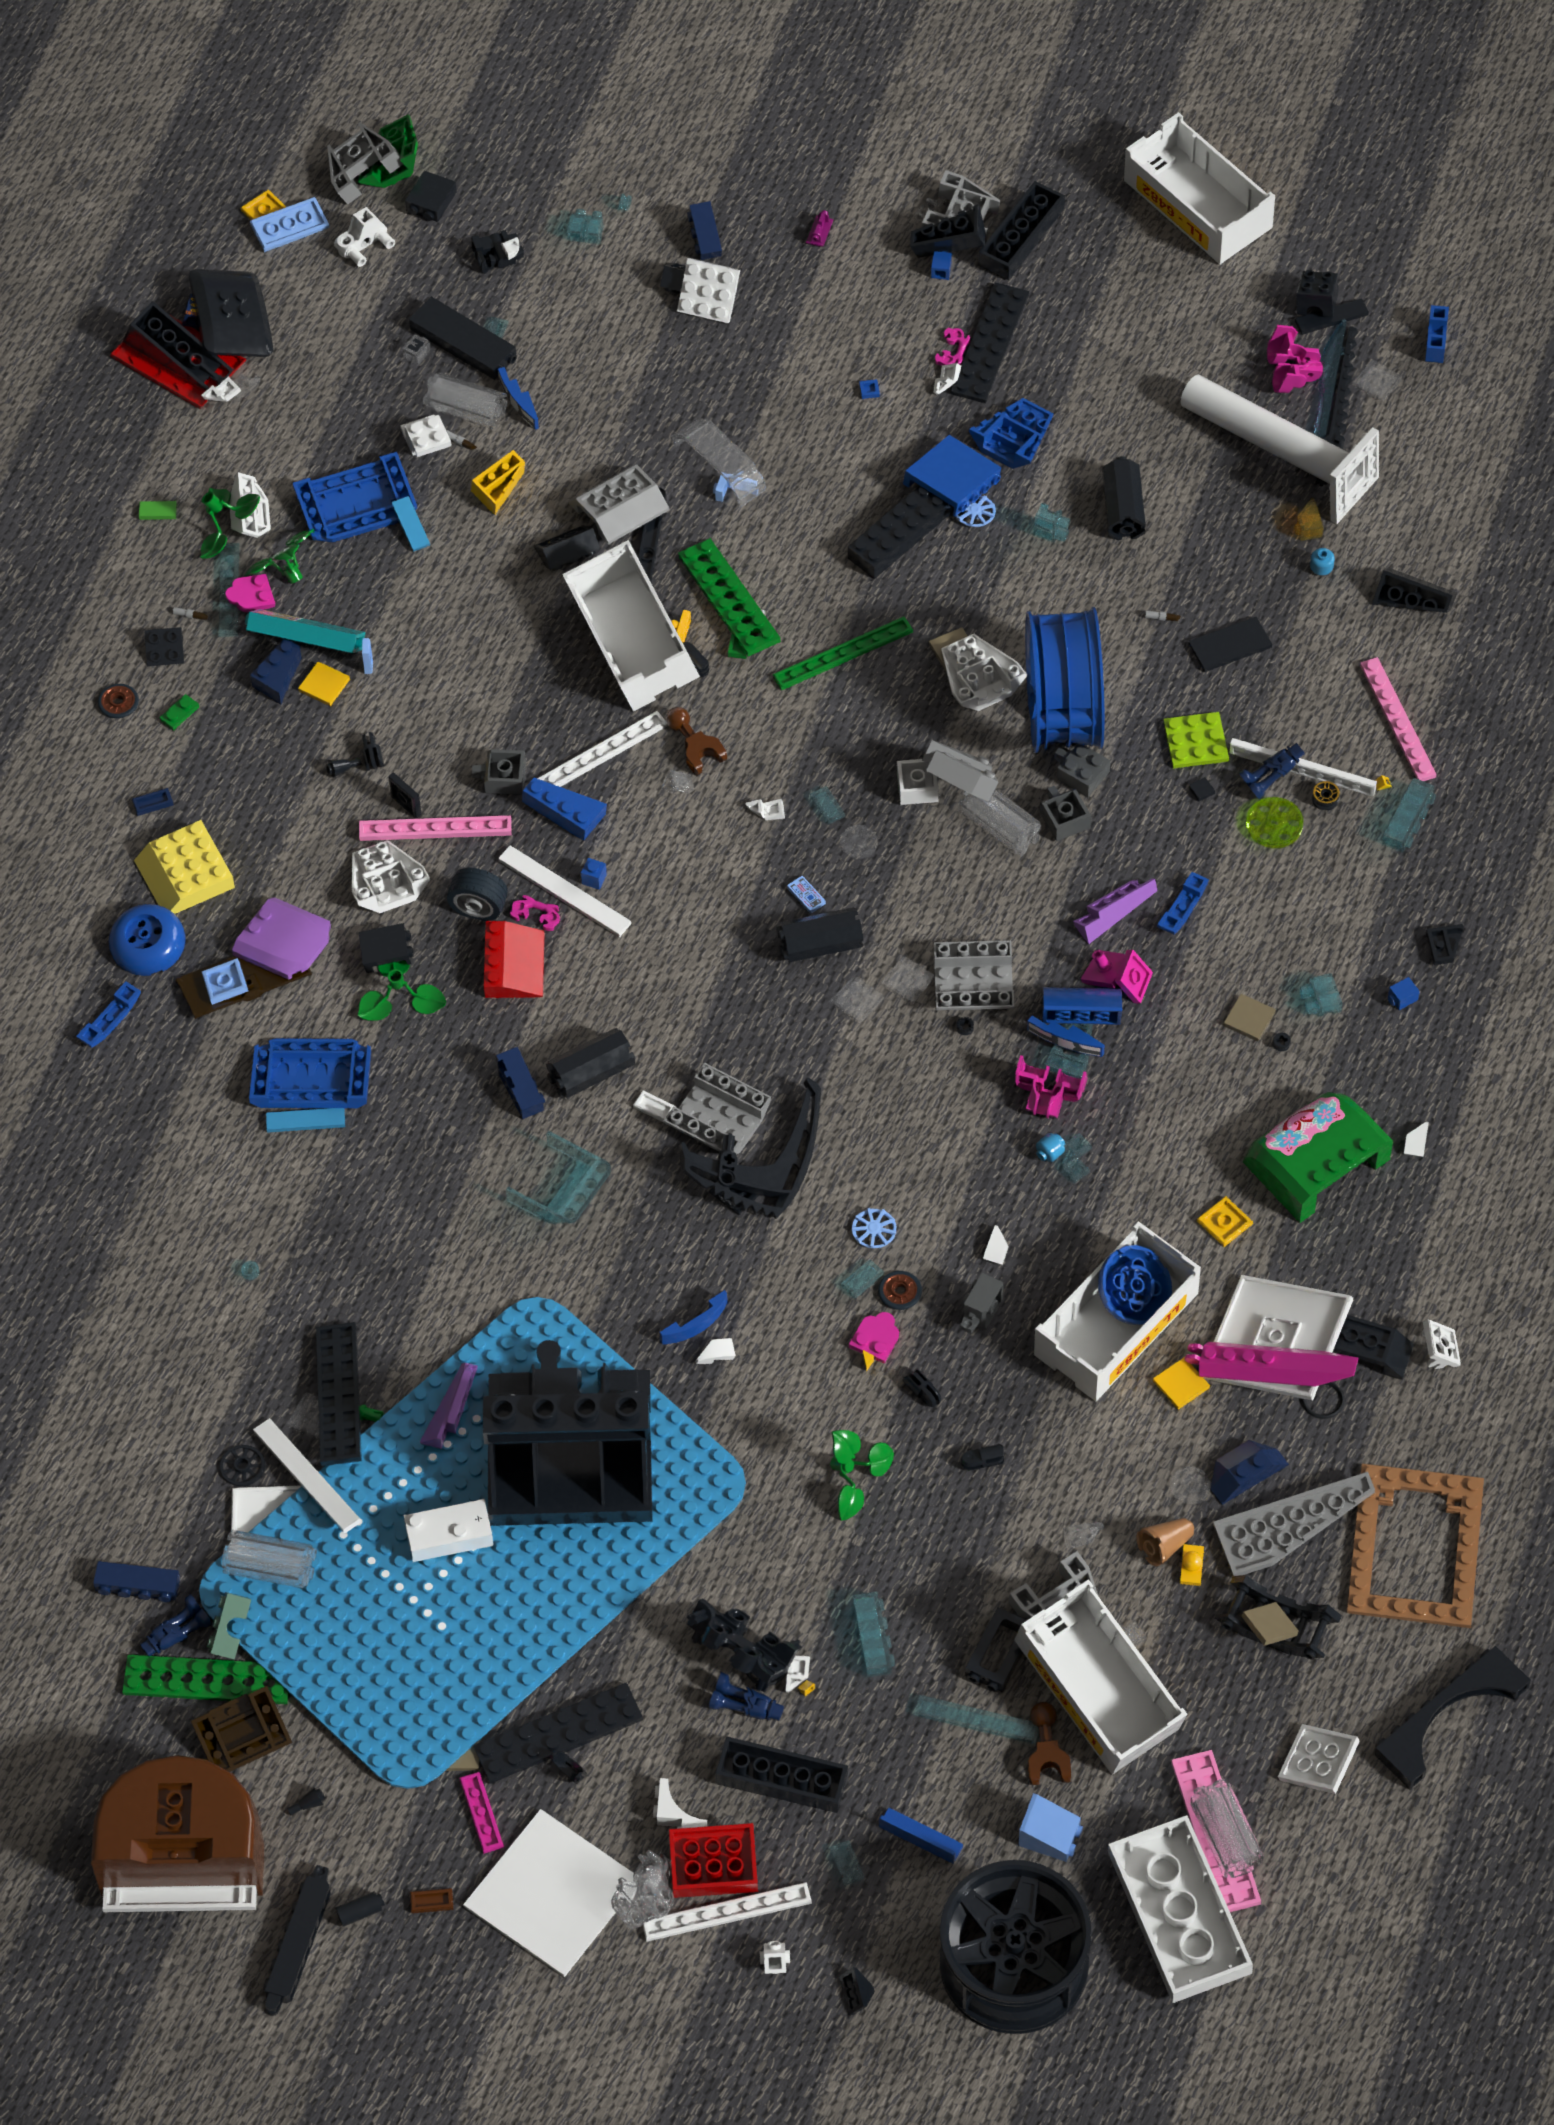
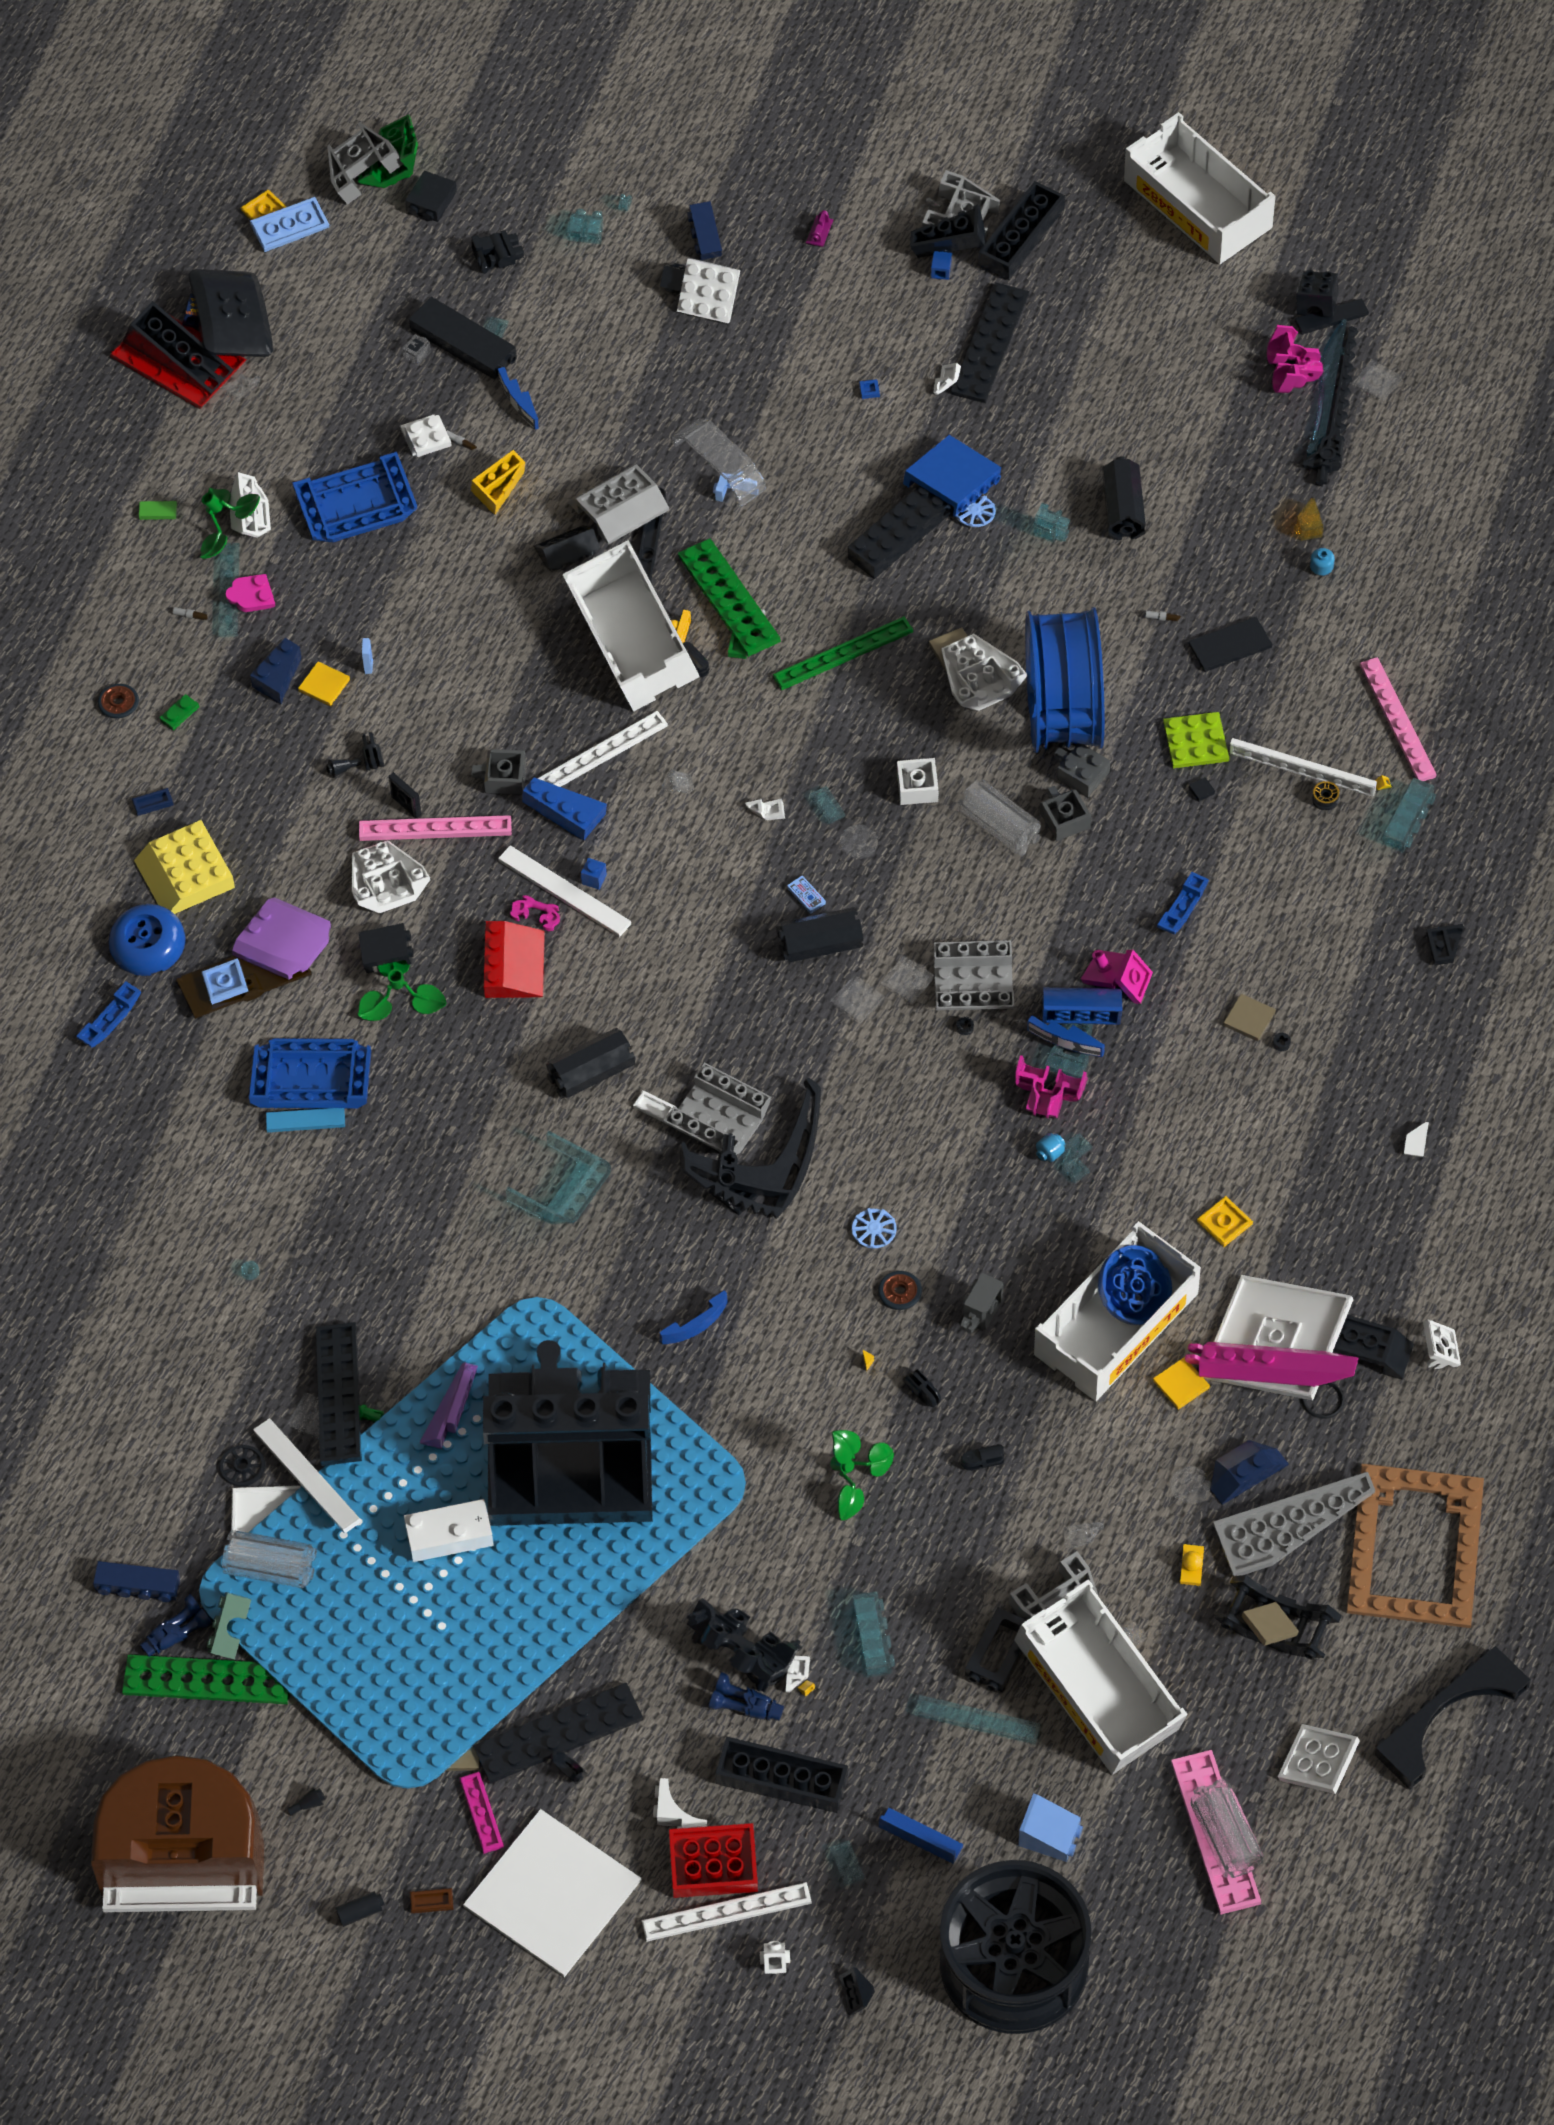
(164, 646): black hinge -> none
(223, 392): white slope -> none
(241, 1730): dark brown slope -> none
(290, 570): green plant -> none
(298, 1940): black hinge -> none
(305, 630): teal brick -> none
(362, 226): white piece -> none
(410, 524): dark azure tile -> none
(465, 400): clear brick -> none
(477, 894): black wheel -> none
(511, 247): white tile -> none
(519, 1083): dark blue wedge -> none
(648, 1894): clear animal -> none
(696, 744): reddish brown piece -> none
(717, 1350): white slope -> none
(862, 1278): clear light blue tile -> none
(876, 1336): dark pink plate -> none
(956, 336): dark pink helmet -> none
(961, 770): light grey wedge -> none
(996, 1247): white slope -> none
(1013, 434): blue wedge -> none
(1047, 1751): reddish brown piece -> none
(1113, 907): medium lavender wedge -> none
(1164, 1539): medium nougat cone -> none
(1180, 1909): white plate -> none
(1274, 830): clear neon green wedge -> none
(1279, 764): dark blue piece -> none
(1316, 1150): green slope -> none
(1324, 995): clear light blue hips -> none
(1346, 472): white piece -> none
(1403, 993): blue brick -> none
(1409, 592): black wedge -> none
(1437, 334): blue arch -> none

